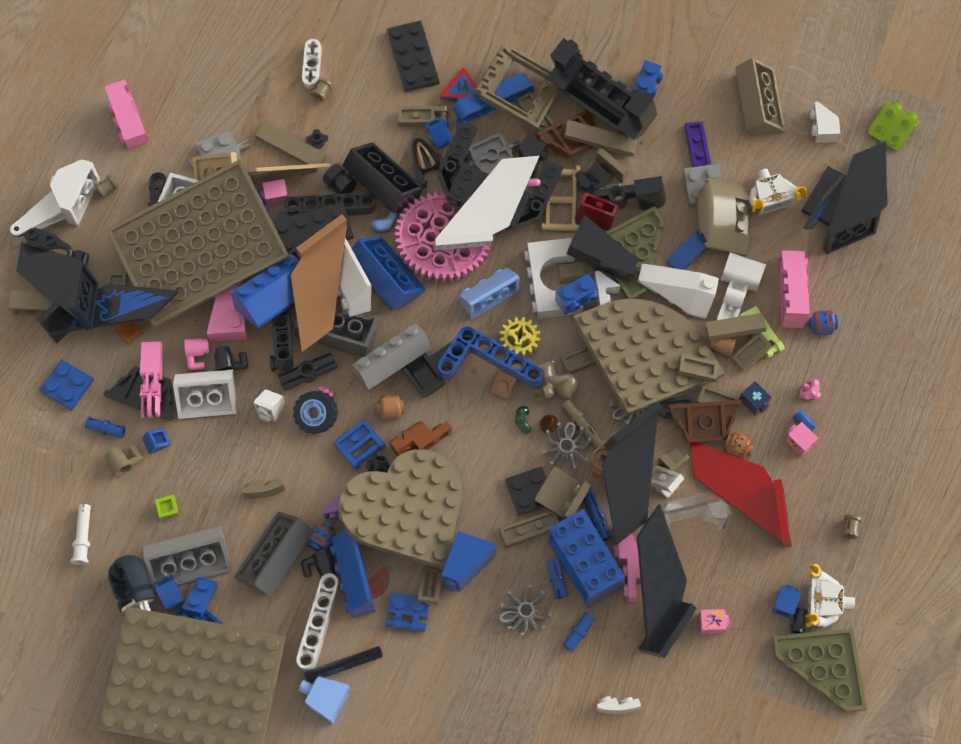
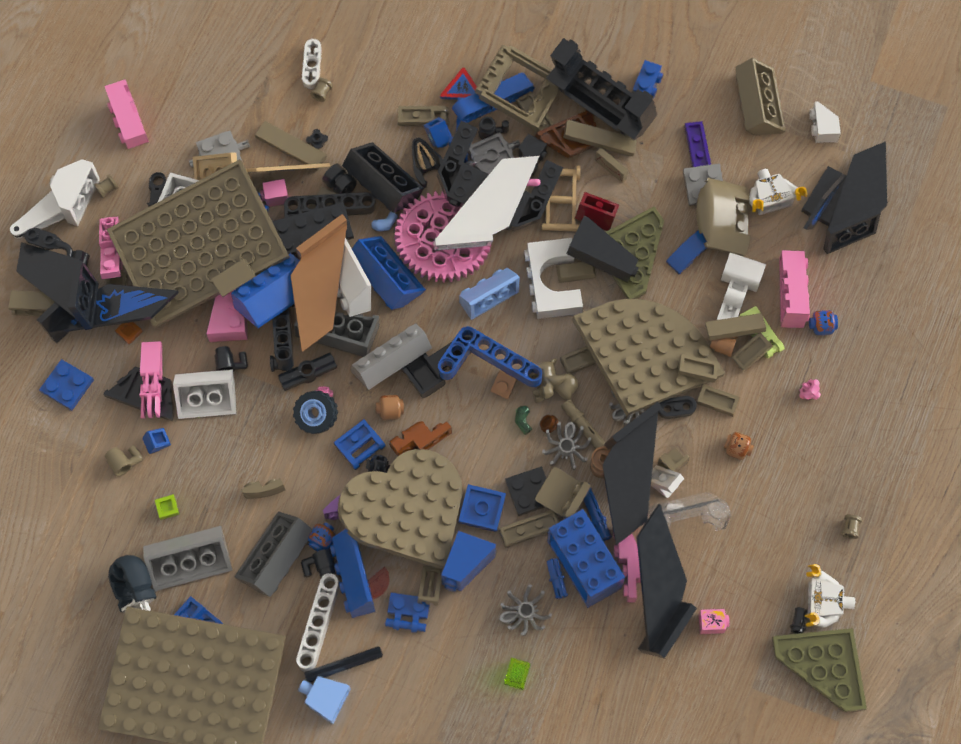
(81, 543): white pin -> none
(105, 427): blue pin -> none
(110, 260): none -> bright pink slope
(168, 592): blue brick -> none
(195, 348): bright pink piece -> none
(200, 597): blue plate -> none
(233, 277): none -> dark tan hinge
(269, 405): white slope -> none
(413, 56): black plate -> none
(482, 508): none -> blue plate
(488, 127): none -> black piece
(512, 335): light yellow gear -> none
(517, 673): none -> clear neon green brick
(576, 294): blue brick -> none
(578, 631): blue pin -> none
(596, 177): black brick -> none
(605, 287): white slope -> none
(611, 706): white slope -> none
(647, 191): black plate -> none
(684, 288): white wedge -> none
(705, 420): reddish brown wing -> none
(744, 487): red piece -> none
(755, 398): dark blue brick -> none
(786, 601): blue brick -> none
(800, 417): blue pin -> none
(801, 438): bright pink brick -> none
(893, 125): lime bracket -> none

